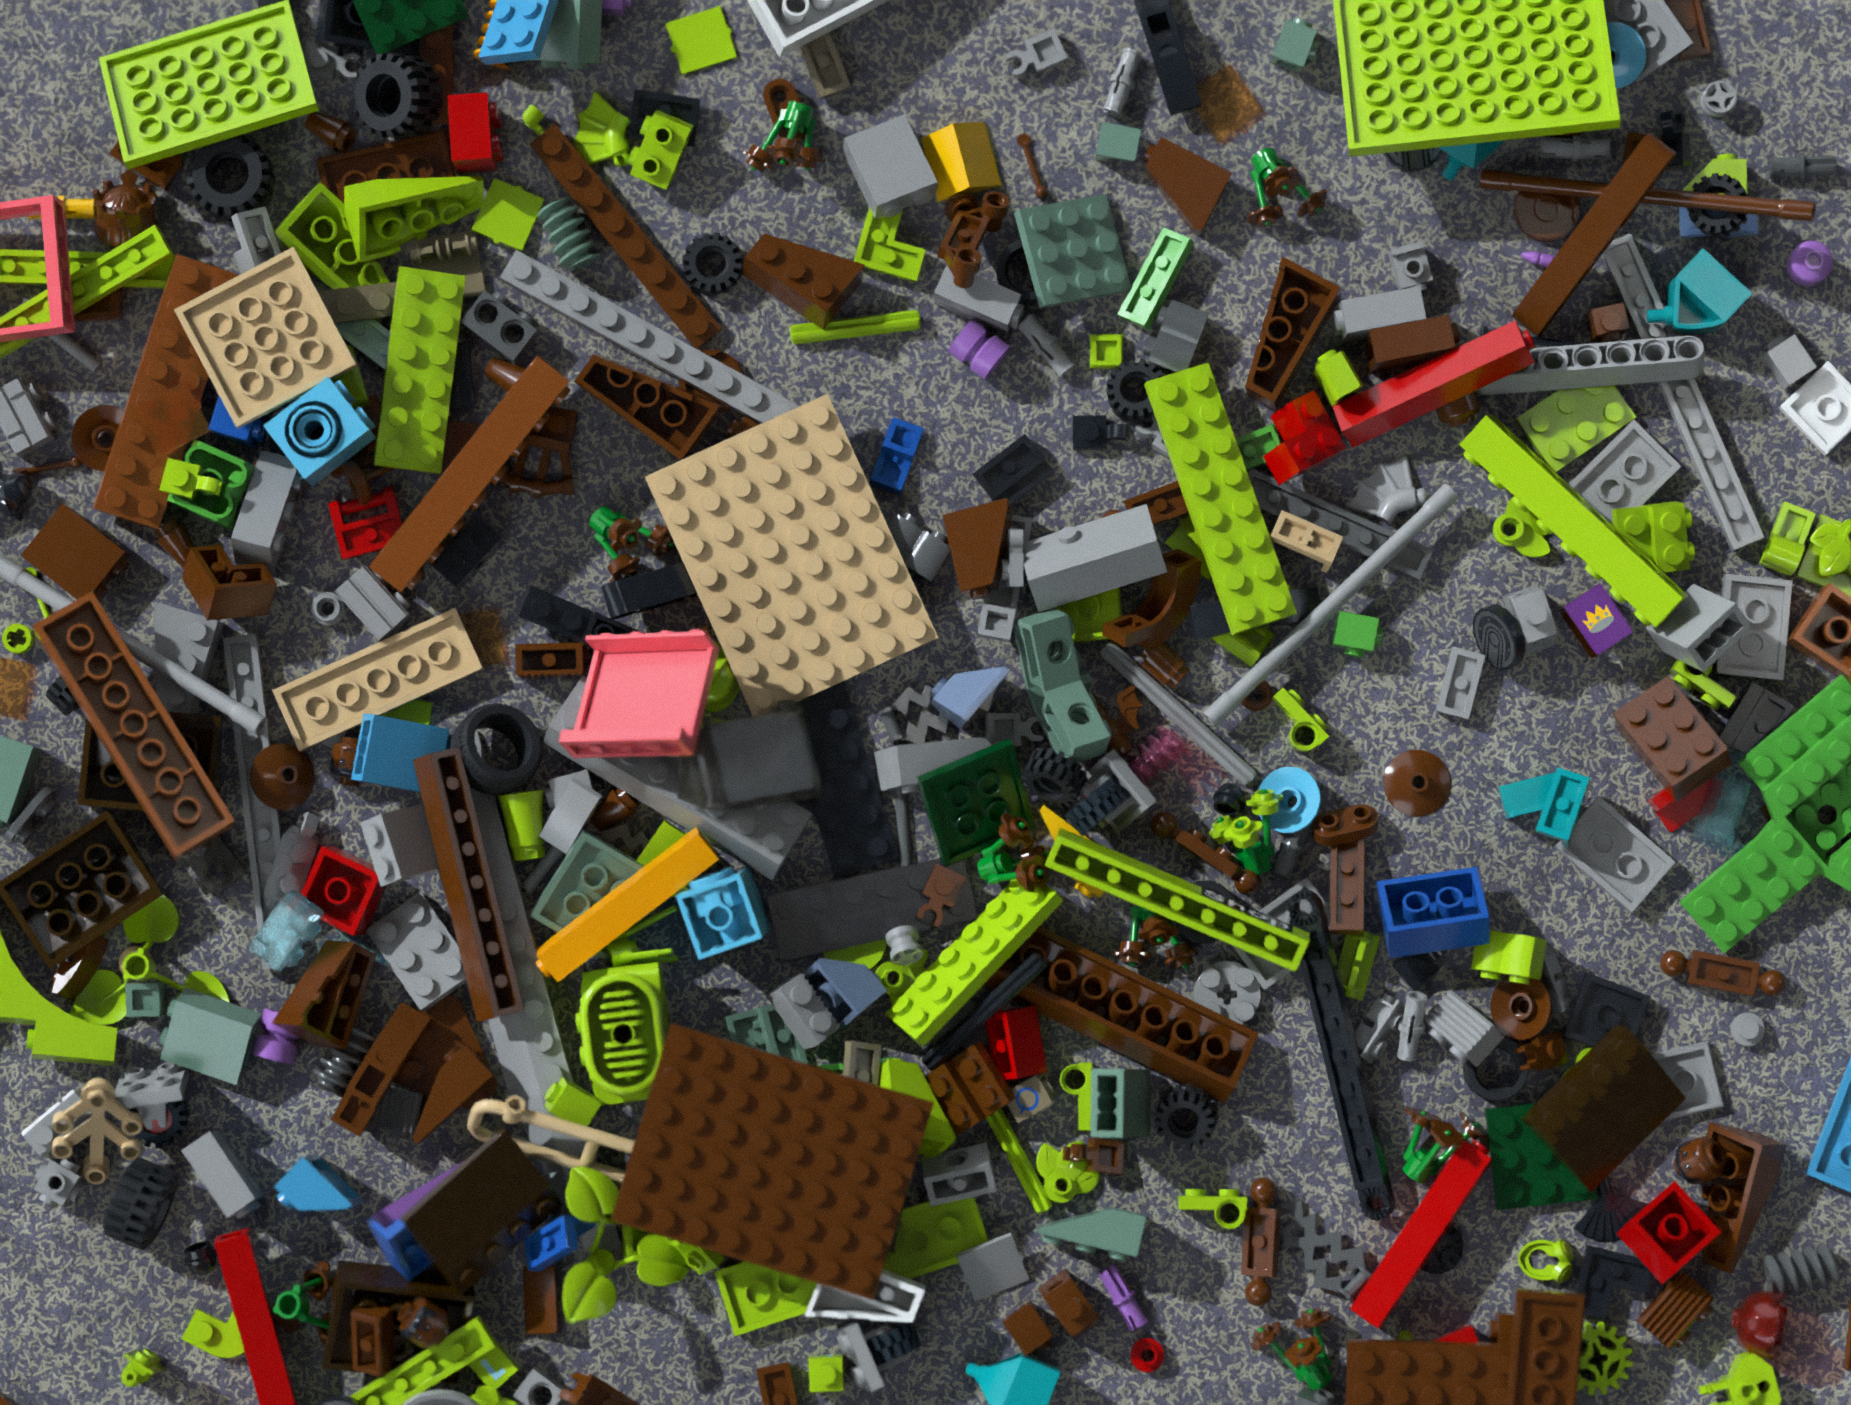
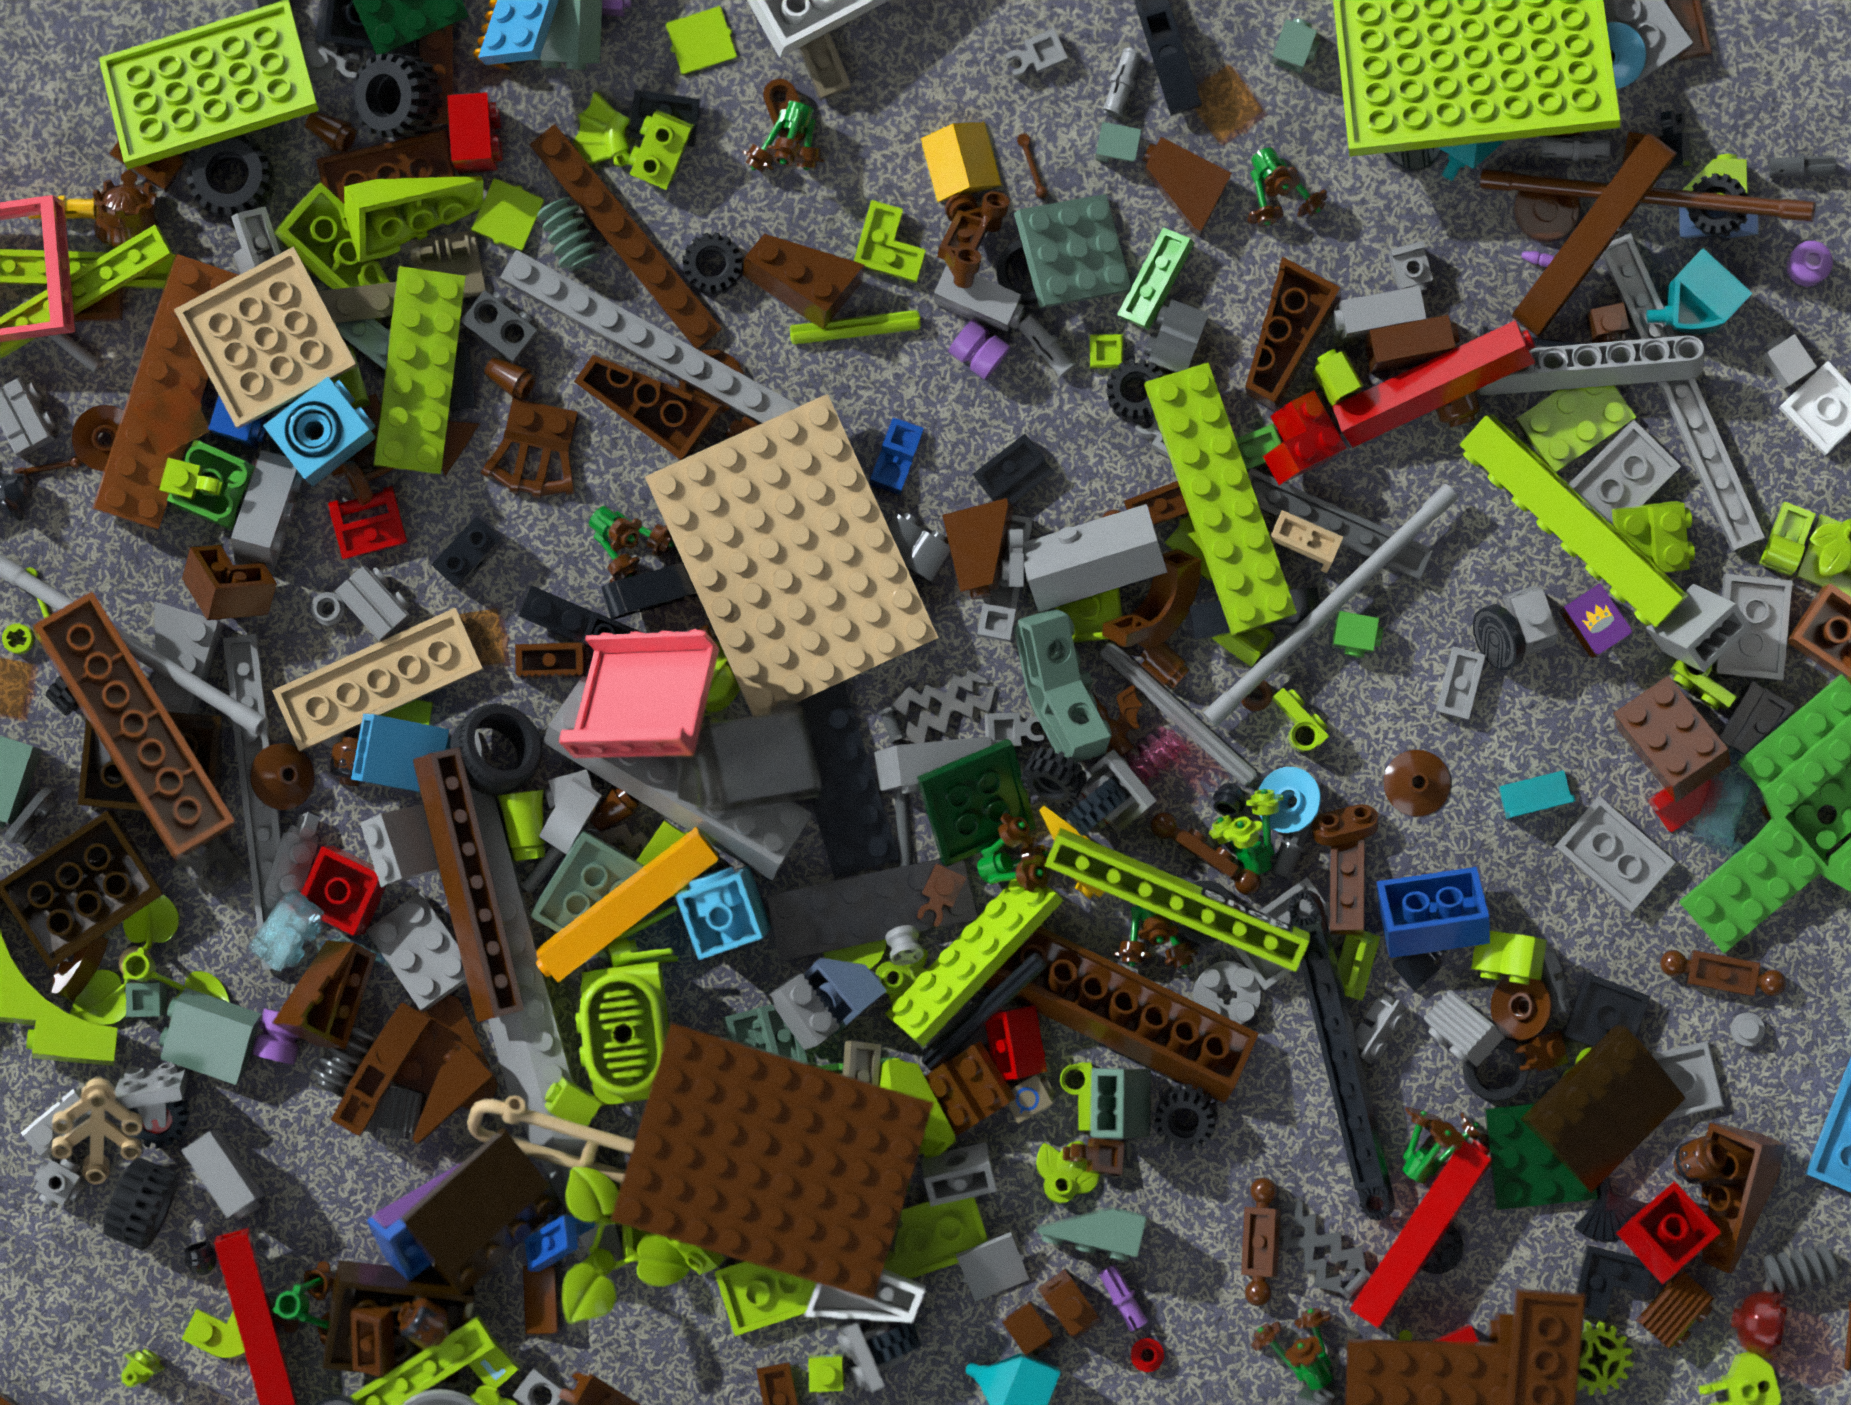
(76, 554): reddish brown brick -> none
(175, 541): reddish brown cone -> none
(315, 1186): dark azure slope -> none
(469, 473): dark orange brick -> none
(532, 117): lime hand -> none
(890, 167): light grey brick -> none
(965, 693): sand blue slope -> none
(1019, 1161): lime axle -> none
(1092, 432): black plate -> none
(1197, 1200): lime plate -> none
(1388, 491): light grey arm -> none
(1415, 1007): light grey pin -> none
(1528, 535): lime plate -> none
(1559, 1249): lime piece -> none
(1563, 805): teal panel -> none
(1720, 93): light grey wheel -> none

